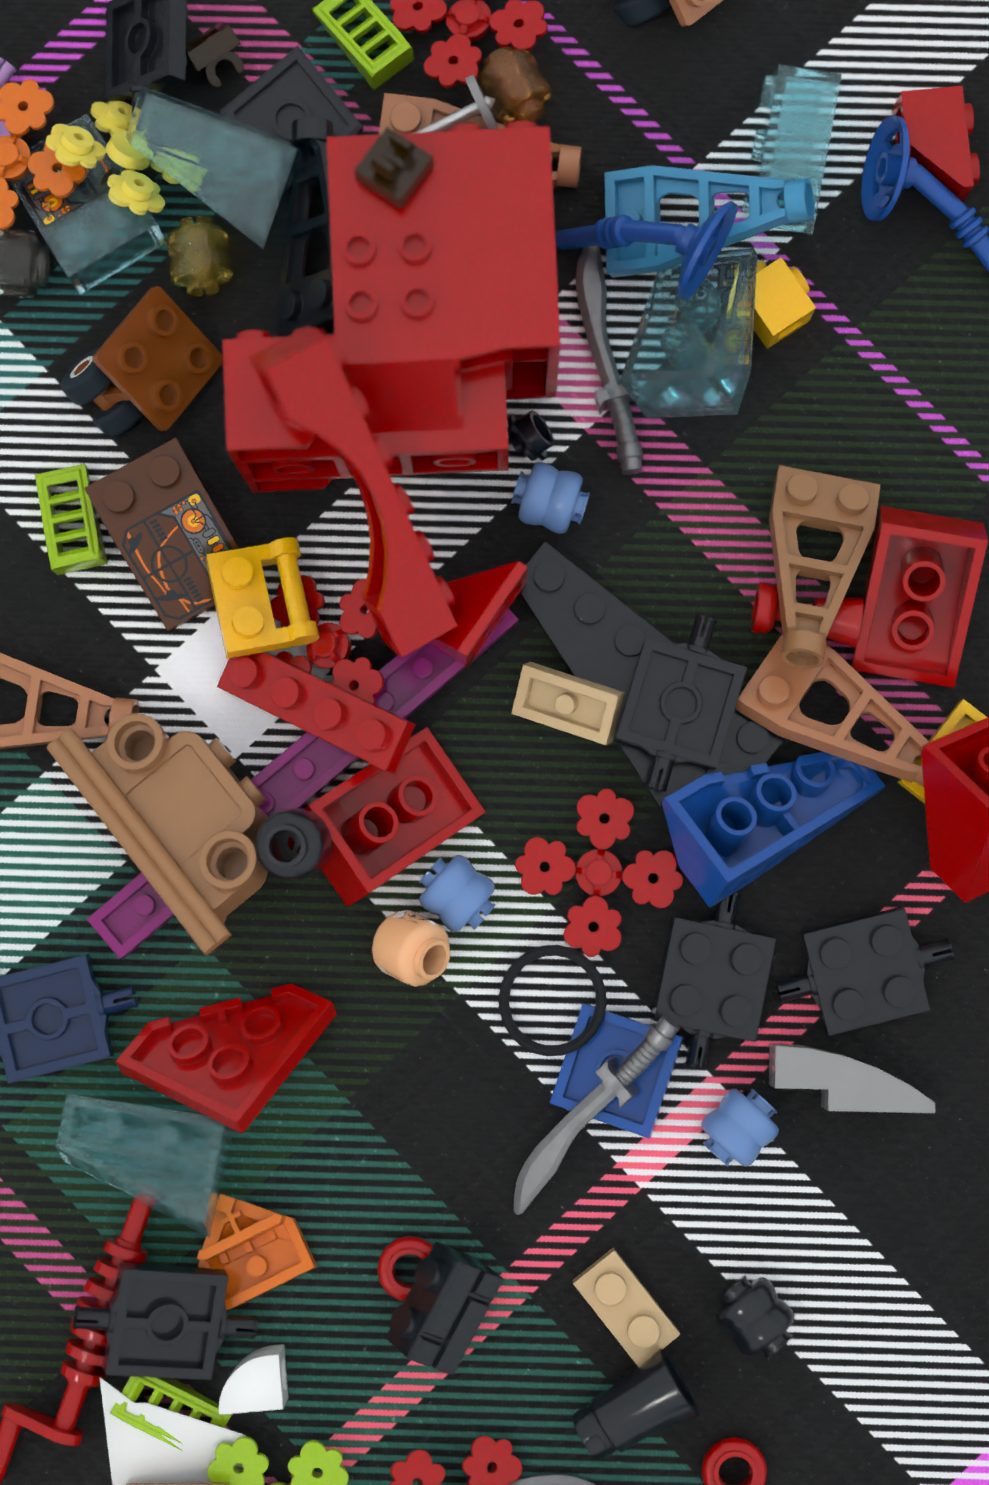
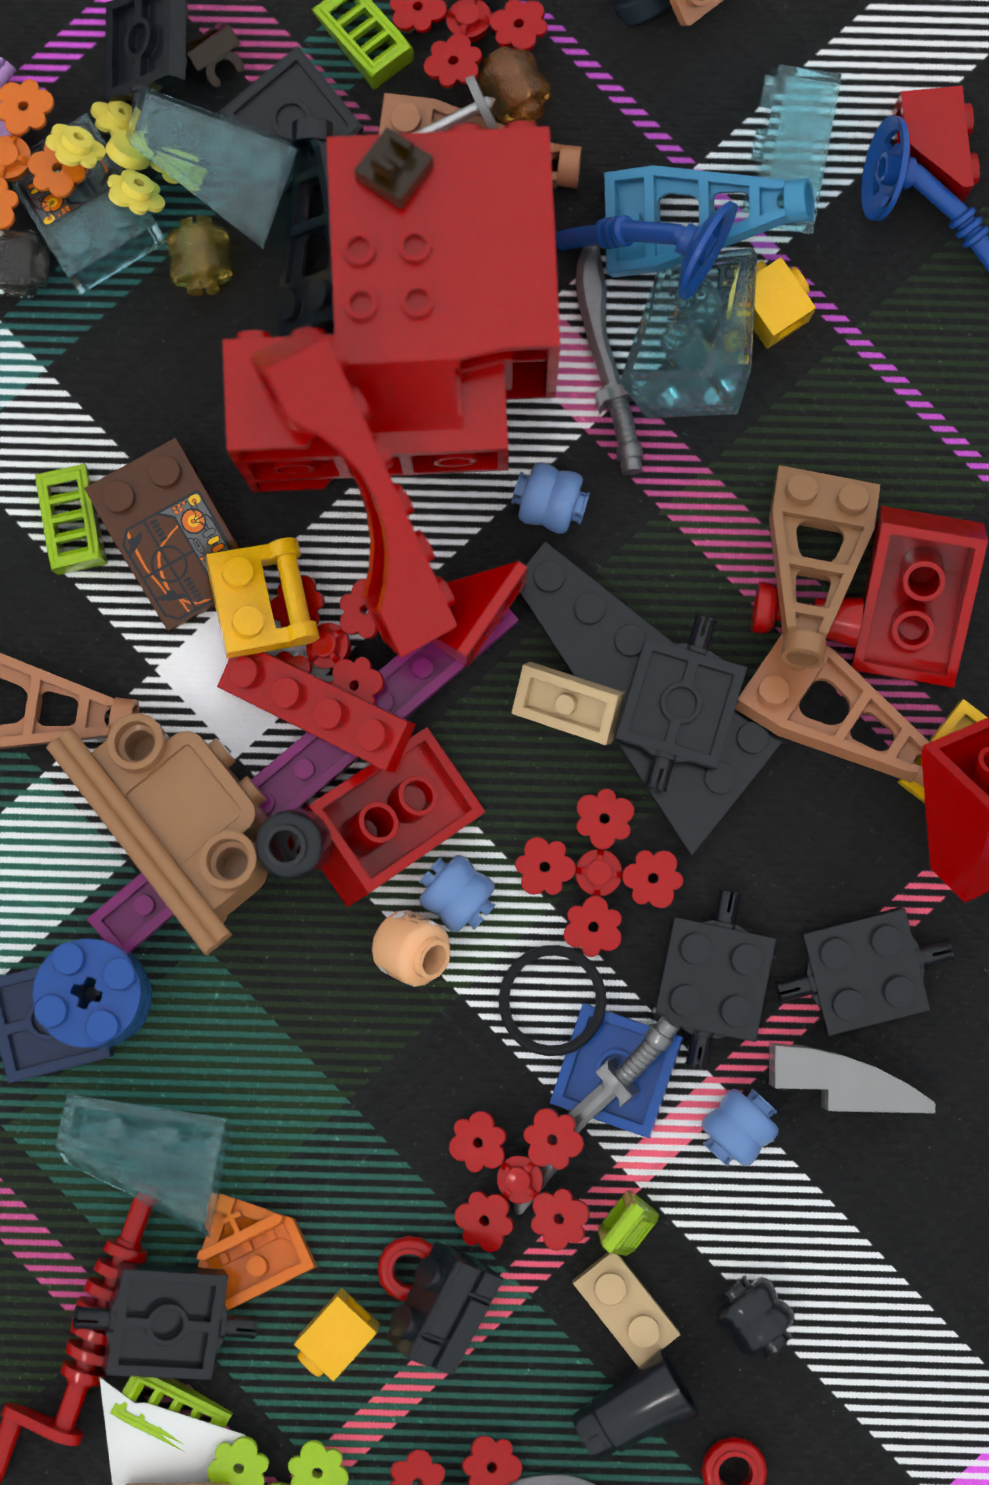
(61, 990): none -> blue brick
(144, 368): dark orange plate -> none
(229, 1054): red plate -> none
(257, 1383): white brick -> none
(335, 1336): none -> yellow brick
(519, 1180): none -> red plant
(530, 435): black plate -> none
(627, 1224): none -> lime slope
(751, 820): blue wedge -> none

